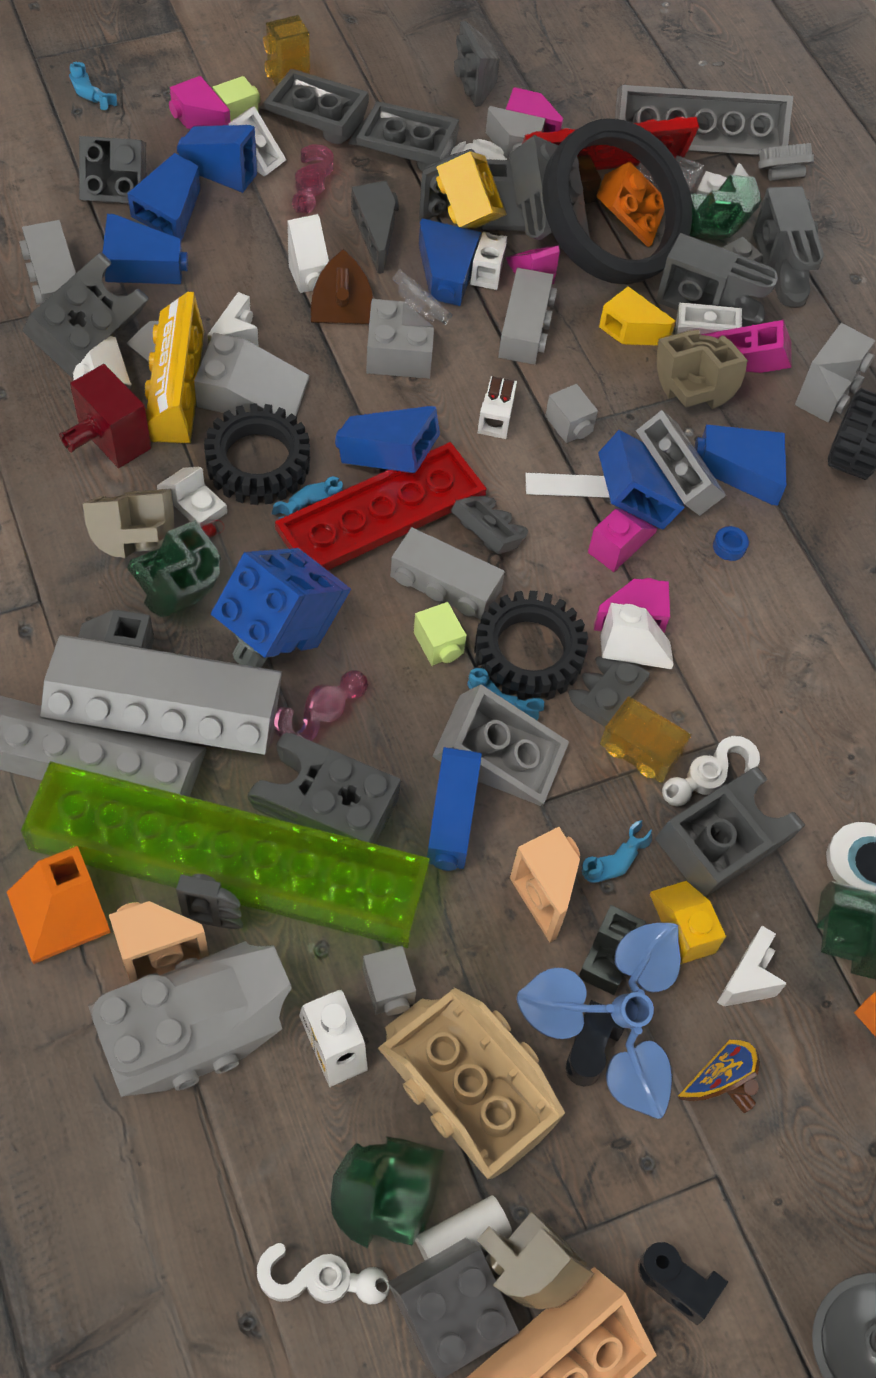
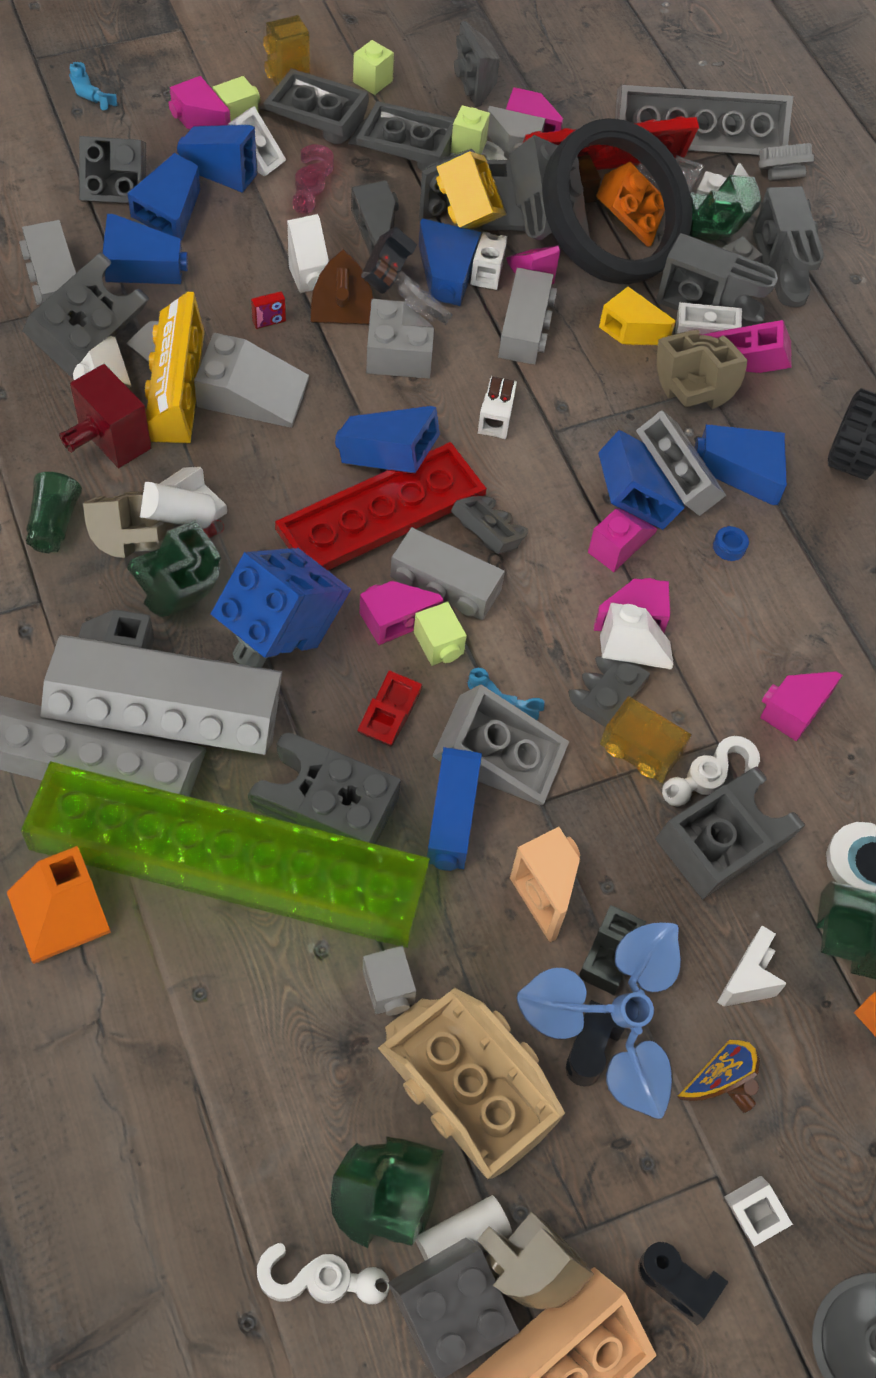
(51, 510): none -> clear green plant
(155, 939): light nougat slope -> none
(176, 505): none -> white brick
(191, 1019): light grey slope -> none
(207, 902): dark grey plate -> none
(237, 320): white slope -> none
(257, 422): black tyre -> none
(268, 310): none -> red tile
(308, 495): dark azure arm -> none
(323, 704): clear pink piece -> none
(334, 1034): white torso -> none
(373, 67): none -> yellowish green brick
(387, 259): none -> black leg
(390, 708): none -> red slope
(392, 608): none -> dark pink slope
(470, 130): none -> yellowish green brick
(531, 610): black tyre -> none
(566, 485): white sticker -> none
(571, 413): light grey brick -> none
(616, 865): dark azure arm -> none
(697, 922): yellow slope -> none
(758, 1210): none -> white brick
(798, 701): none -> dark pink slope
(836, 373): light grey slope -> none

